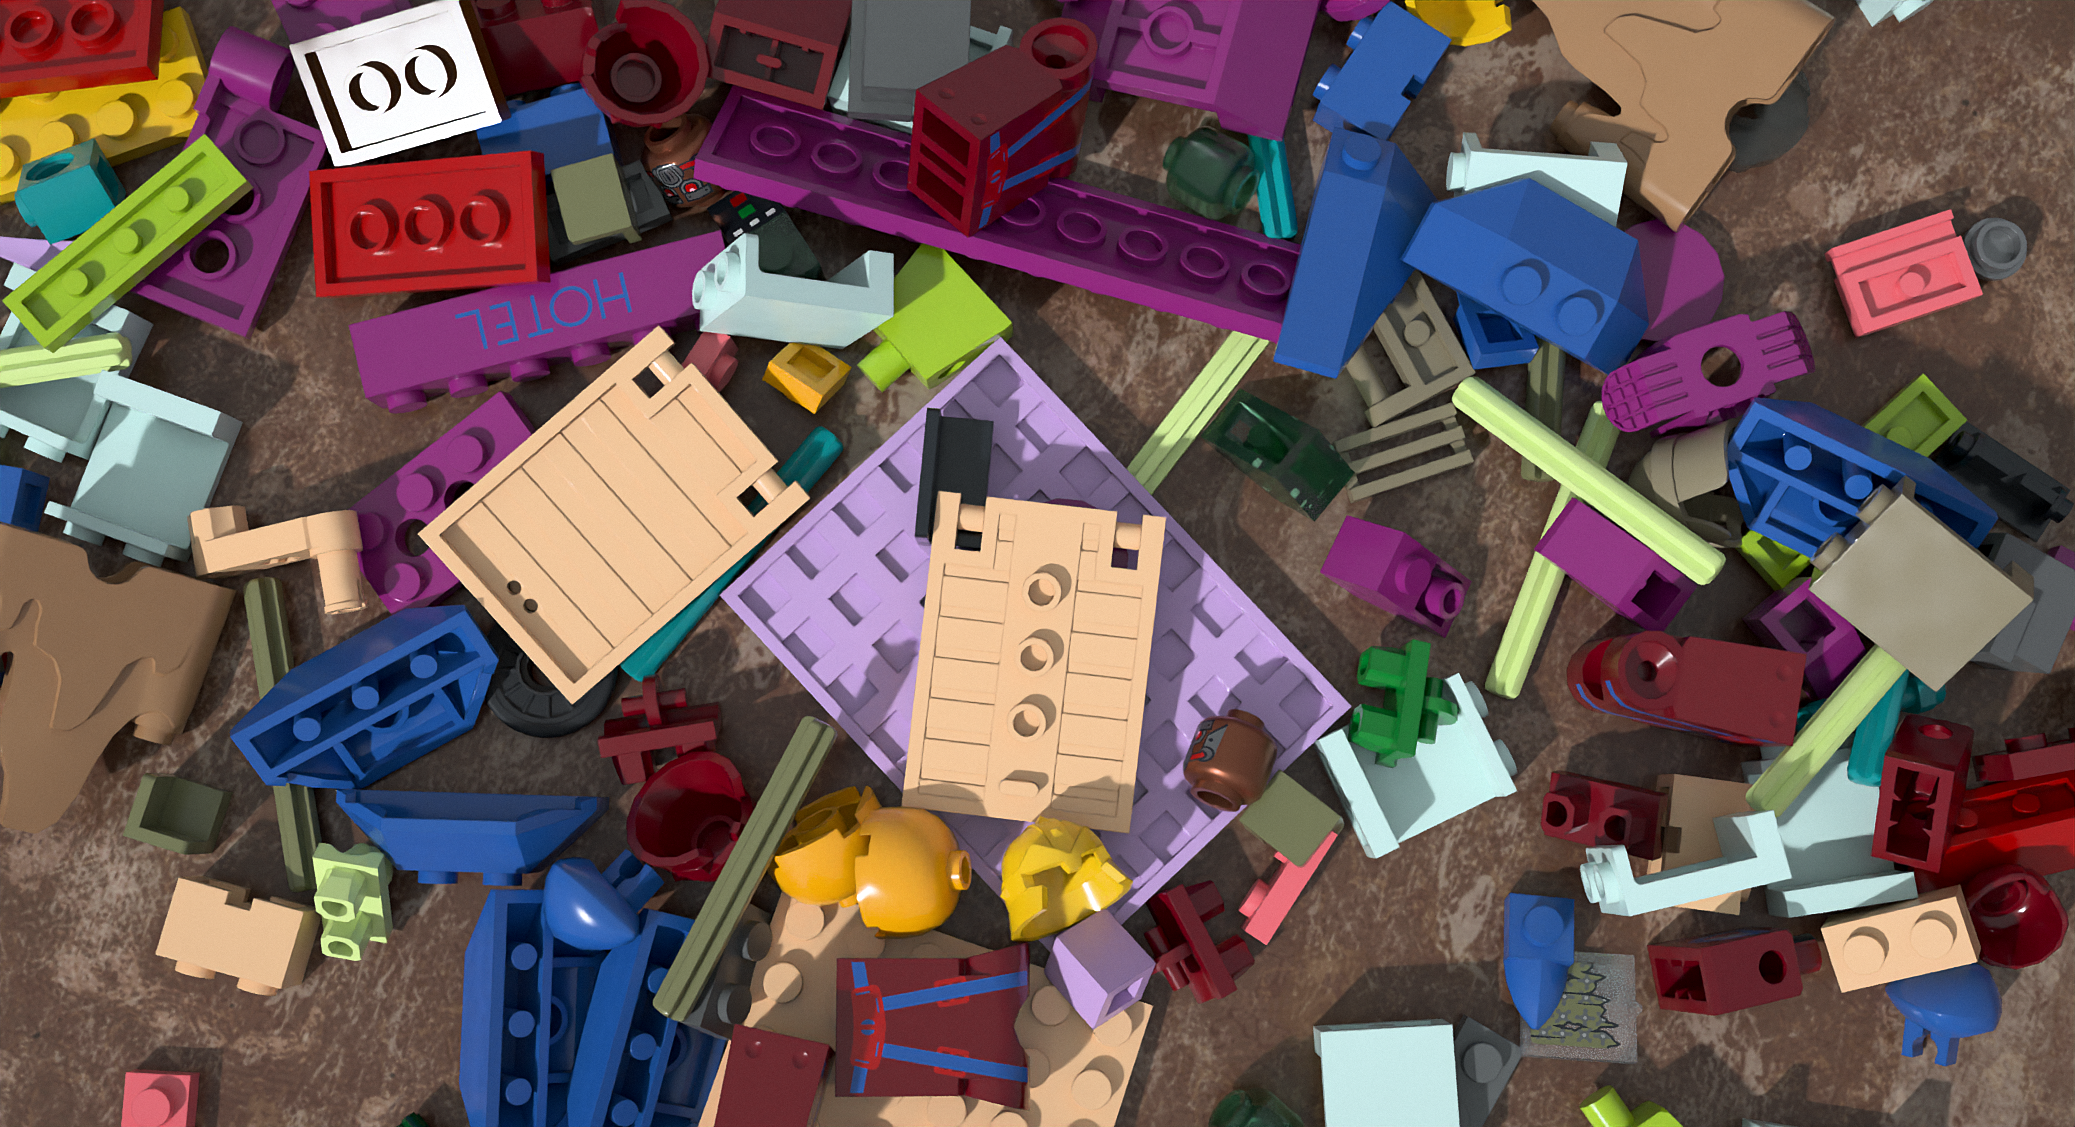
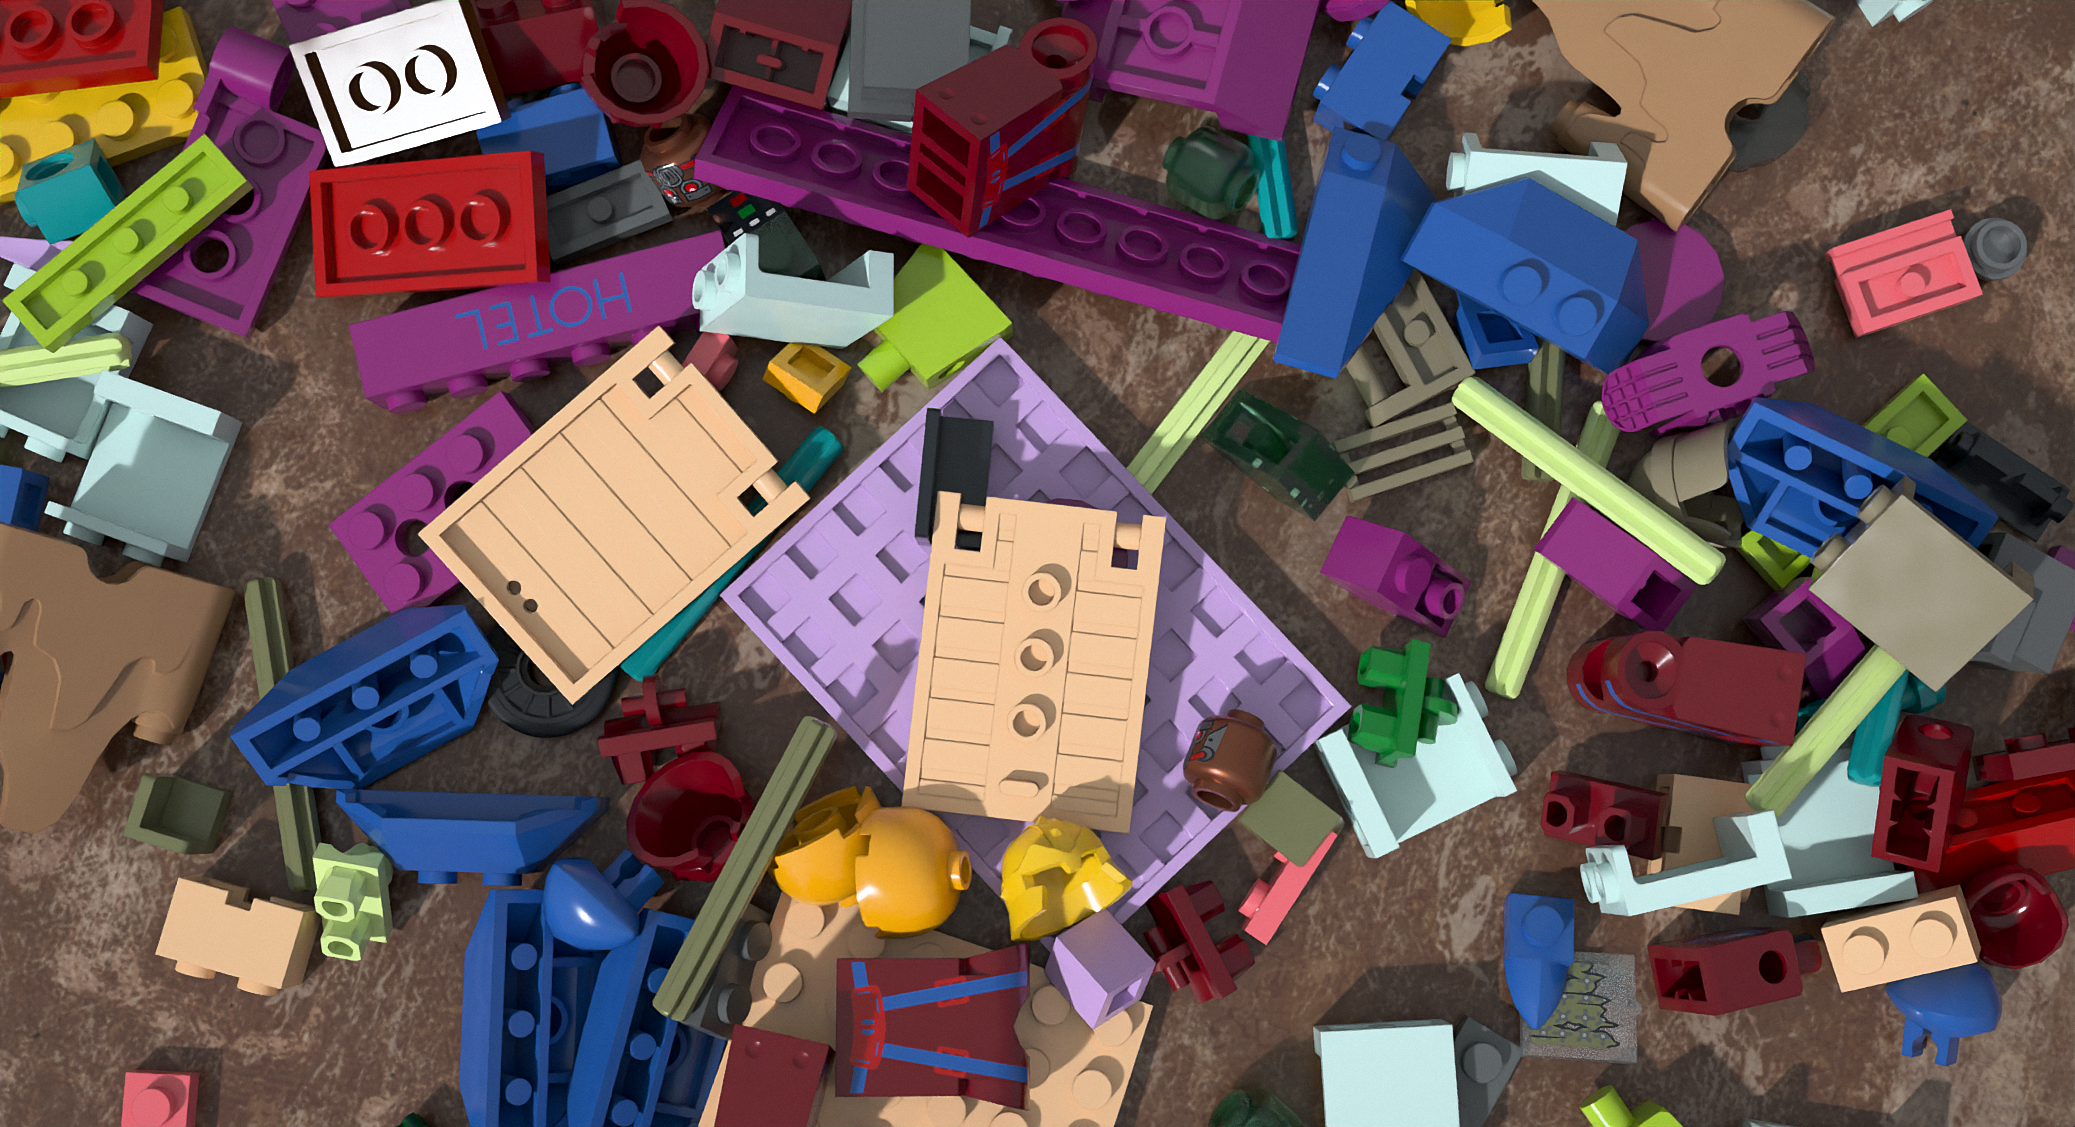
(228, 548): light nougat beam -> none
(595, 200): olive panel -> none

